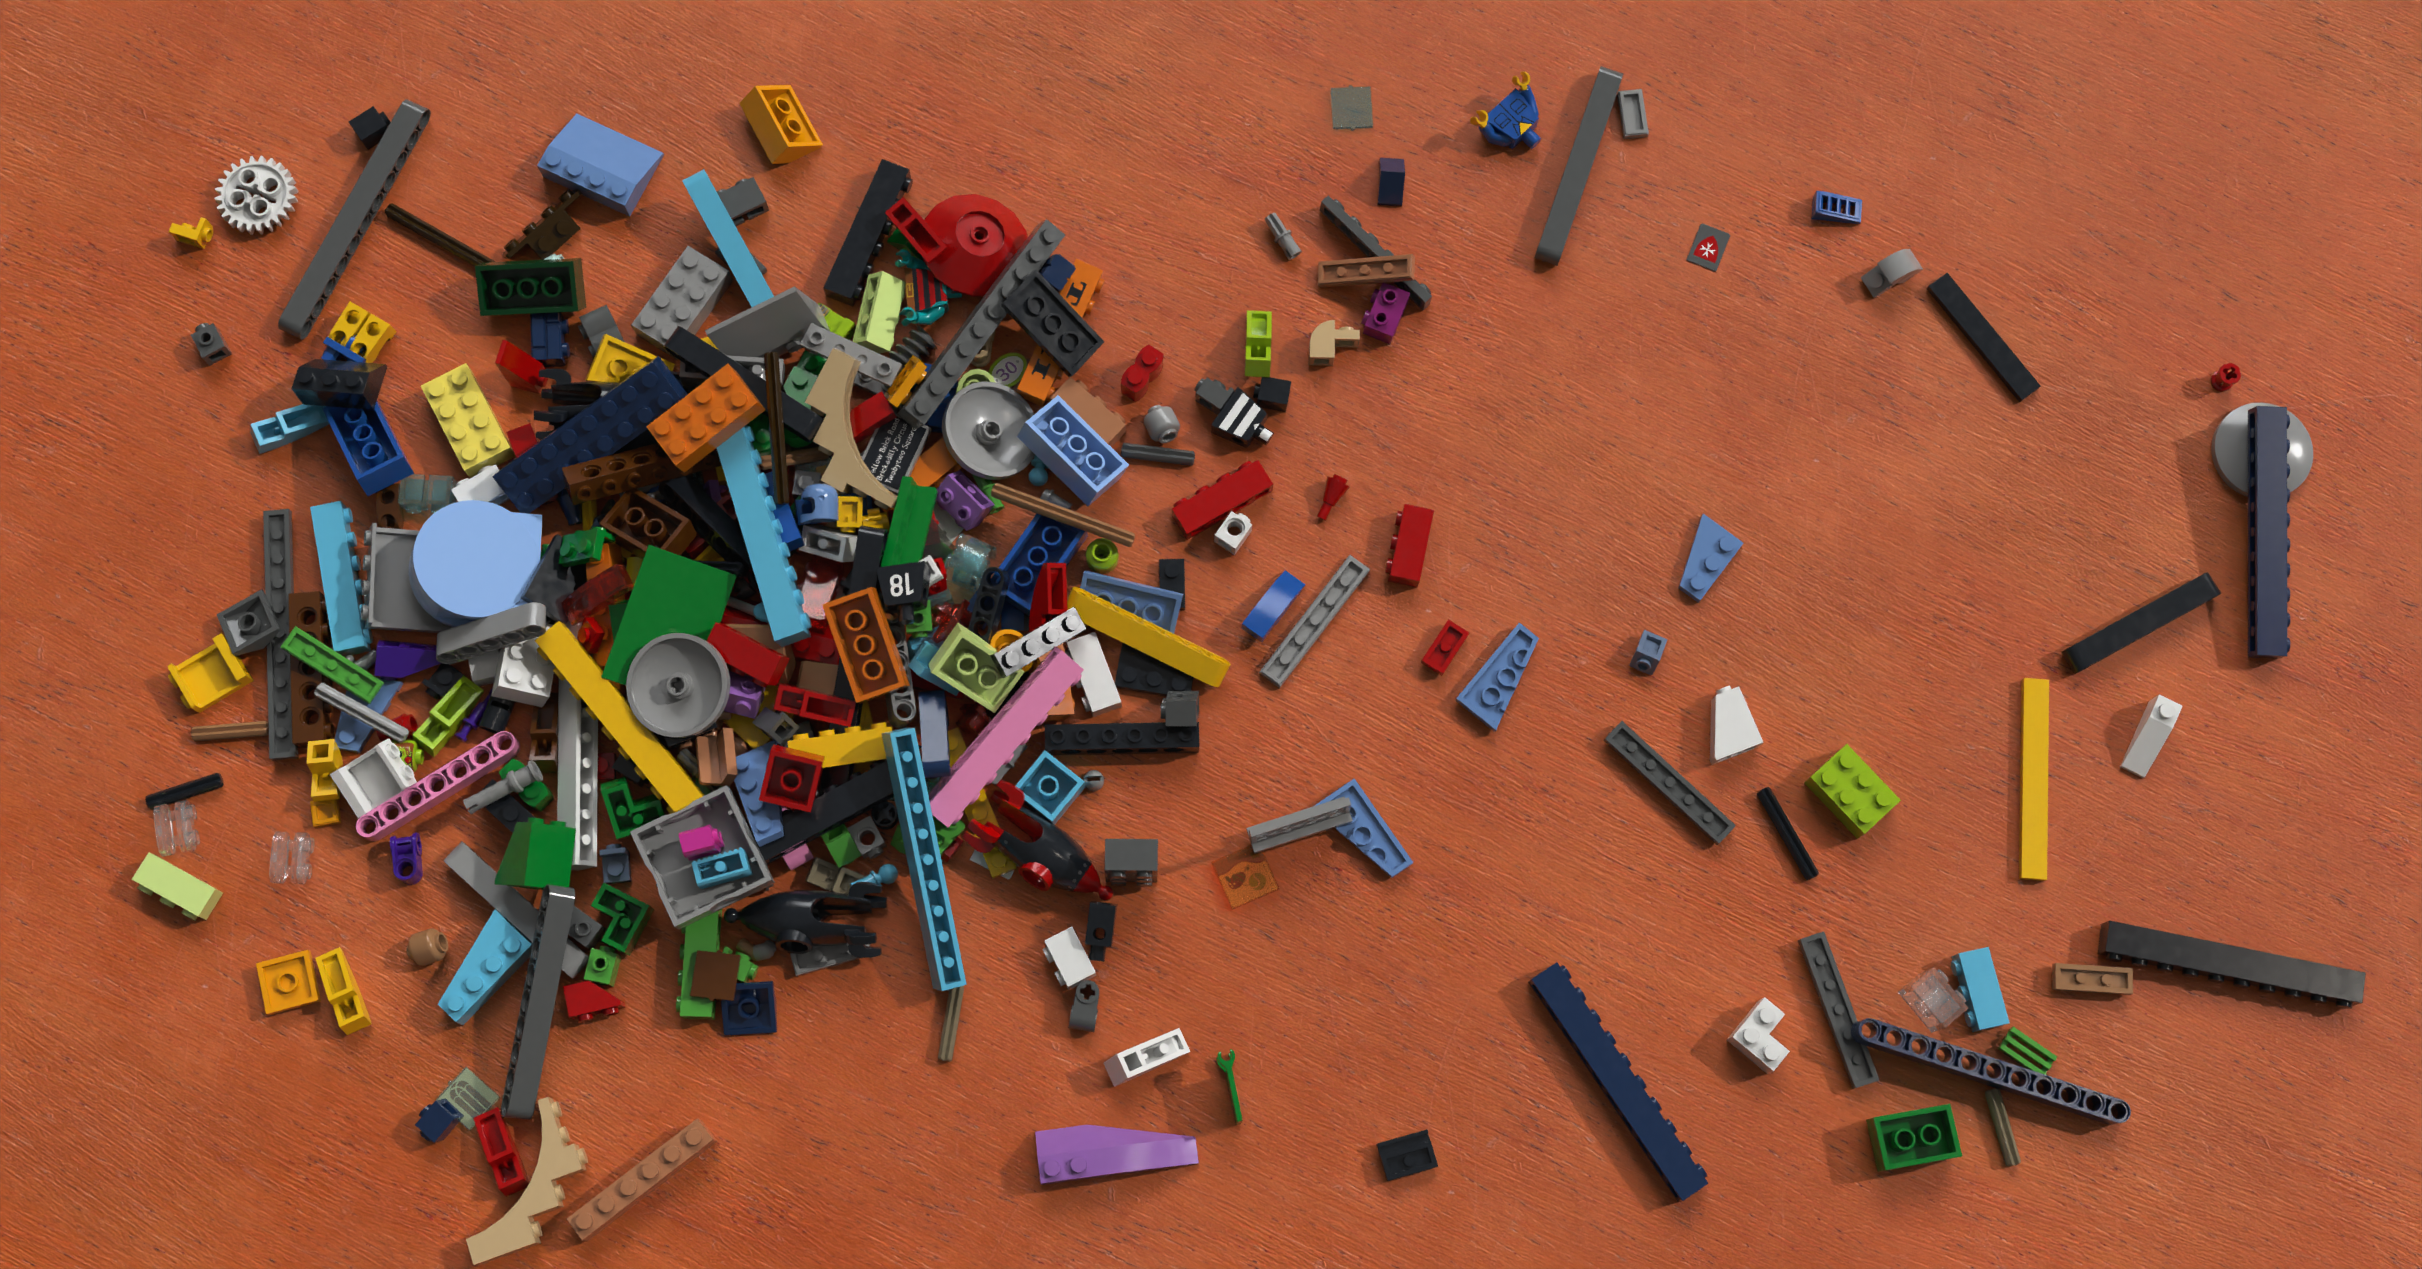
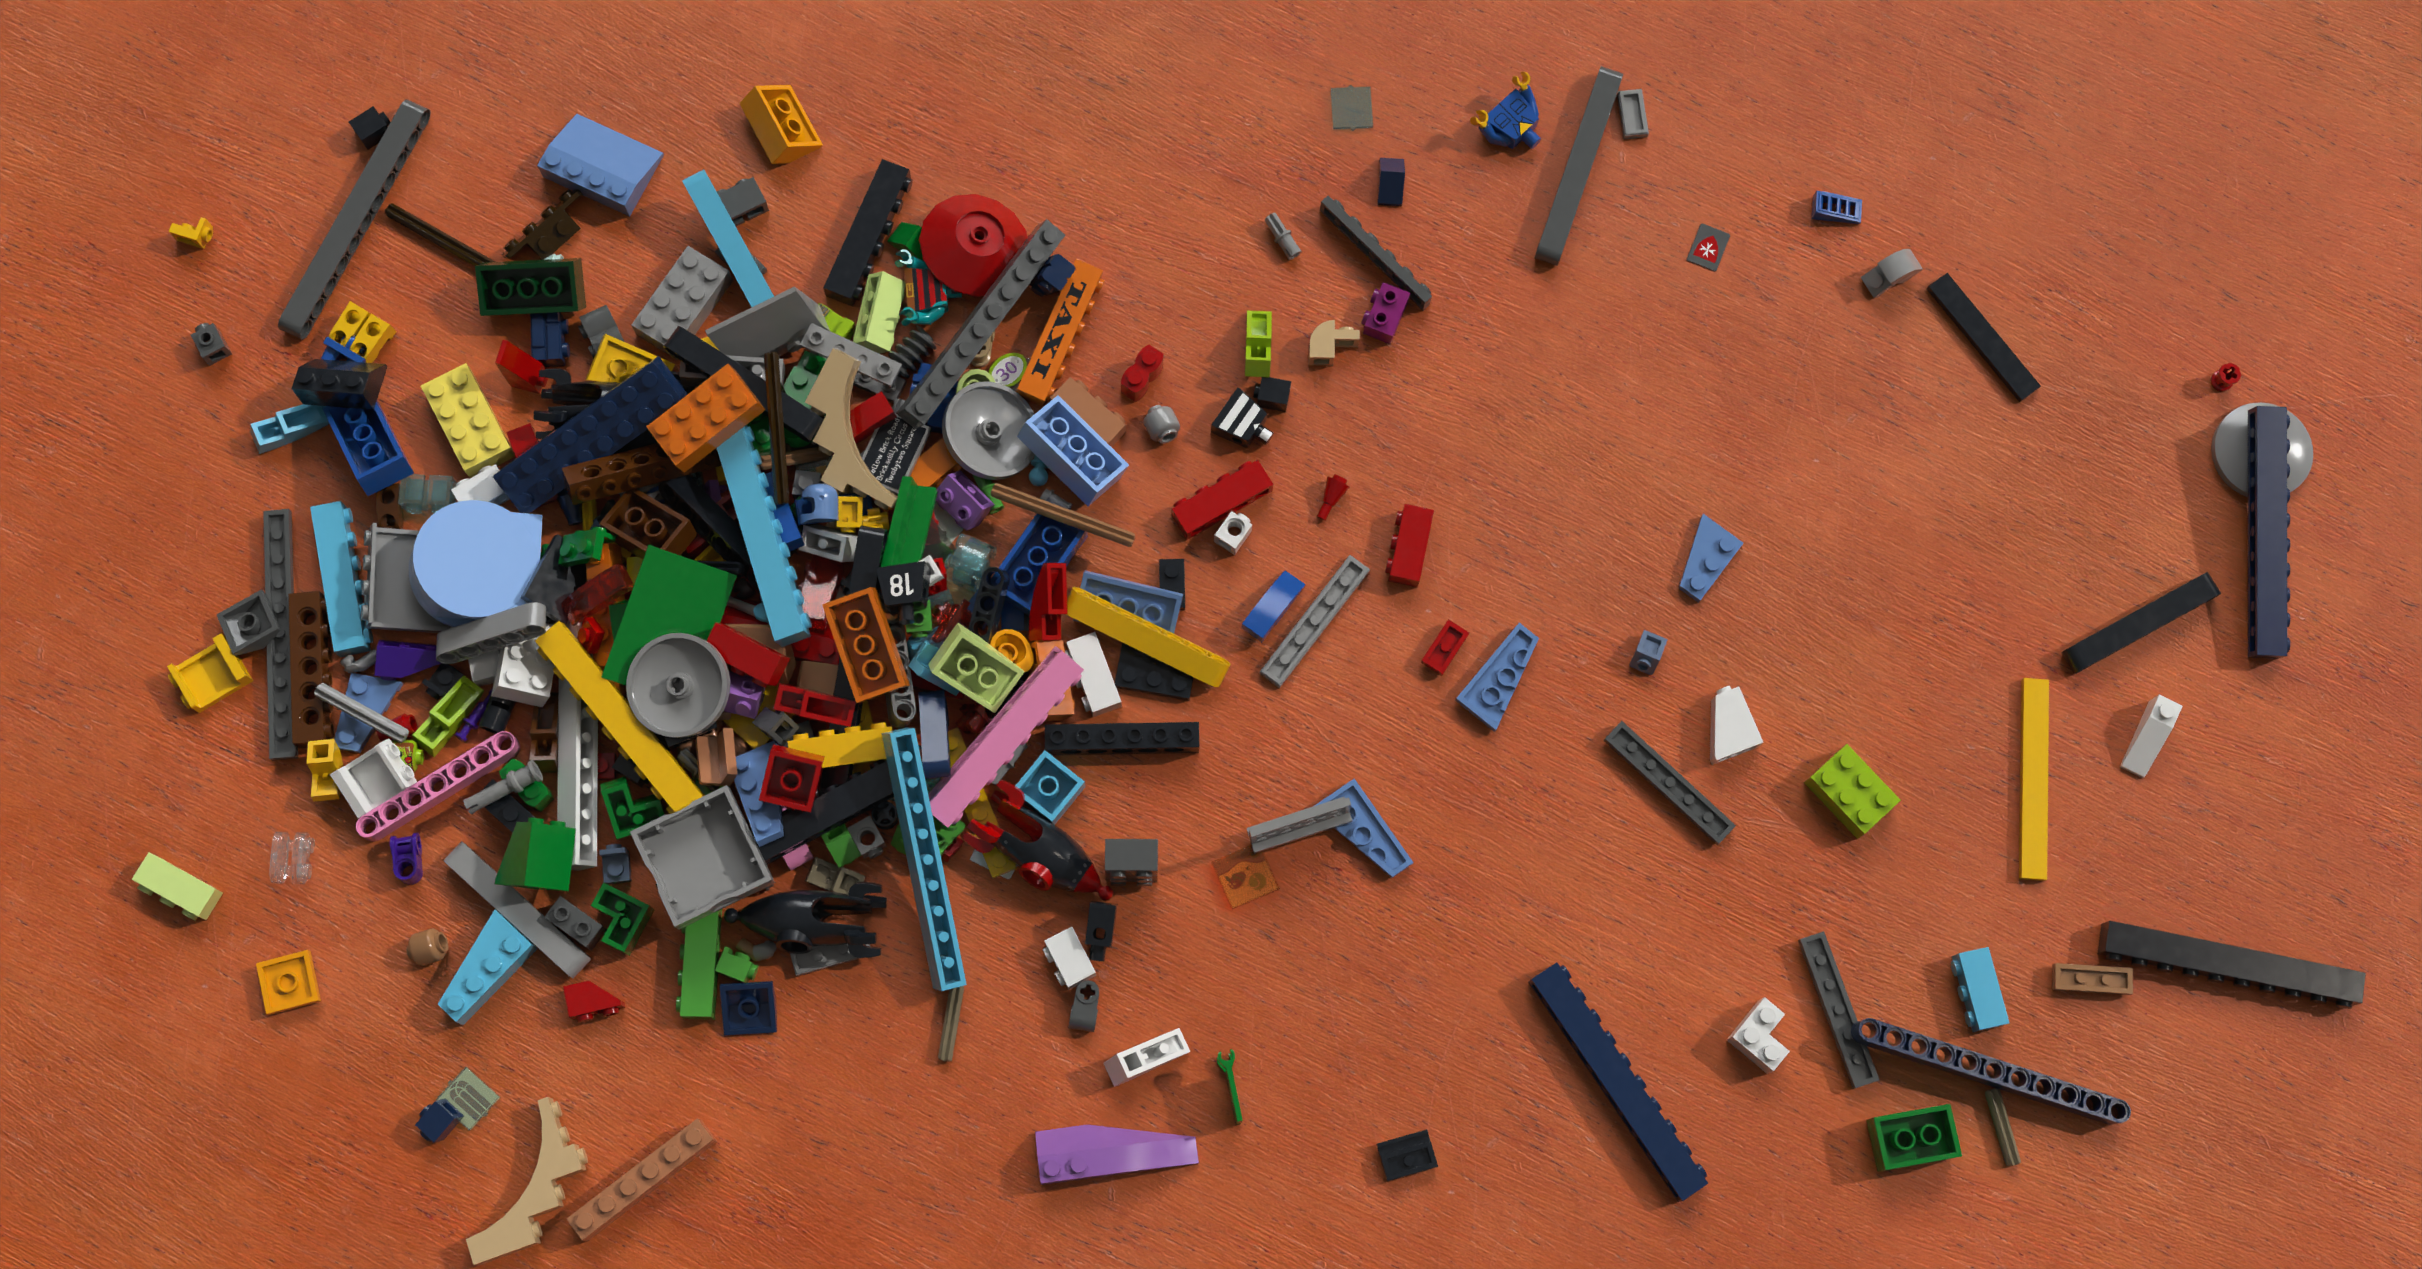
(185, 790): black axle -> none
(186, 837): clear brick -> none
(230, 731): medium nougat axle -> none
(246, 214): white gear -> none
(325, 813): light orange tile -> none
(332, 665): bright green tile -> none
(343, 991): yellow slope -> none
(501, 1152): red slope -> none
(538, 1002): dark grey beam -> none
(602, 966): bright green brick -> none
(701, 842): dark pink brick -> none
(715, 975): reddish brown piece -> none
(722, 868): medium azure brick -> none
(887, 874): medium azure pin -> none
(911, 373): light orange plate -> none
(916, 230): red slope -> none
(1038, 642): plate -> none
(1052, 323): black plate -> none
(1094, 785): light grey hinge -> none
(1109, 553): lime head -> none
(1158, 454): dark grey axle -> none
(1180, 708): dark grey brick -> none
(1212, 394): dark grey brick -> none
(1366, 270): nougat tile -> none
(1787, 833): black axle -> none
(1933, 999): clear brick -> none
(2031, 1043): bright green tile -> none

